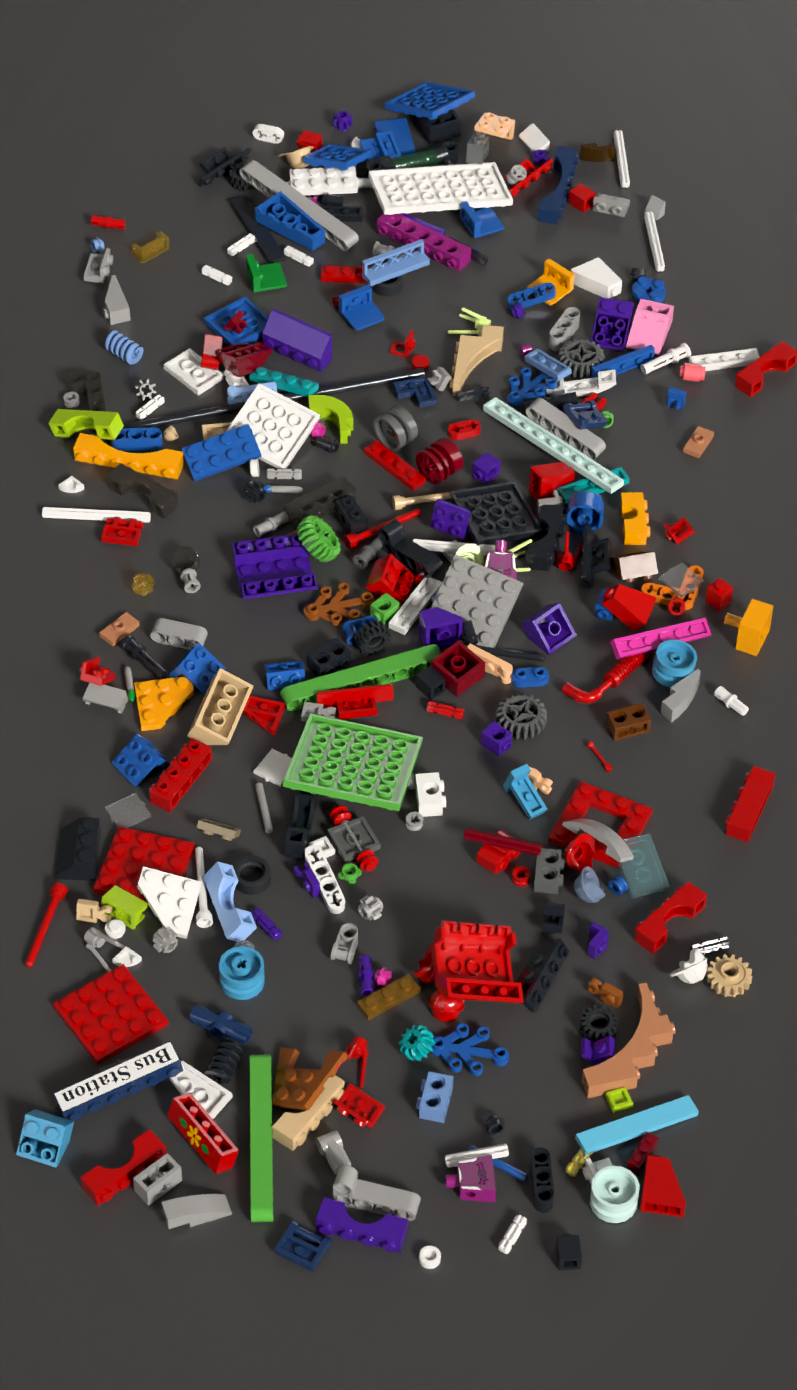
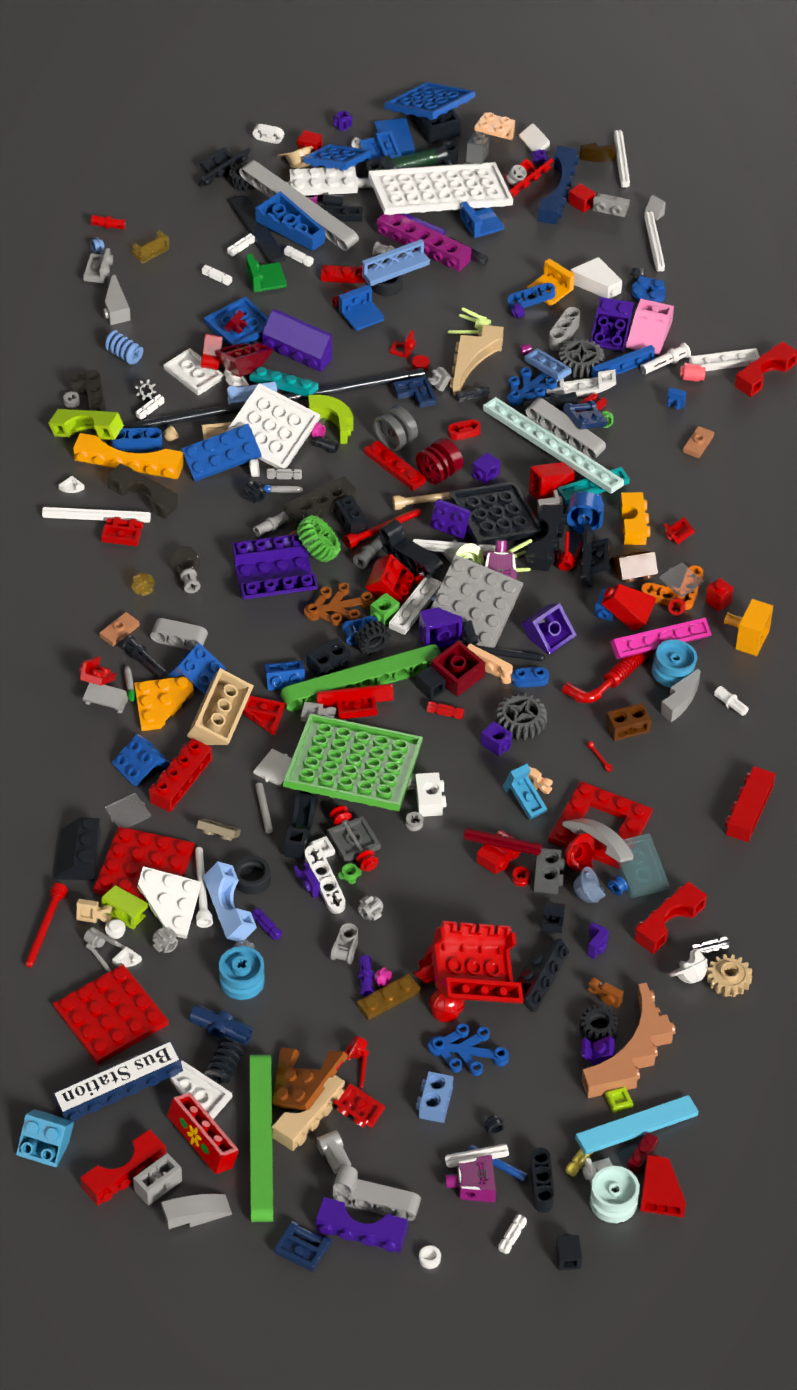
(416, 1043): teal gear -> none

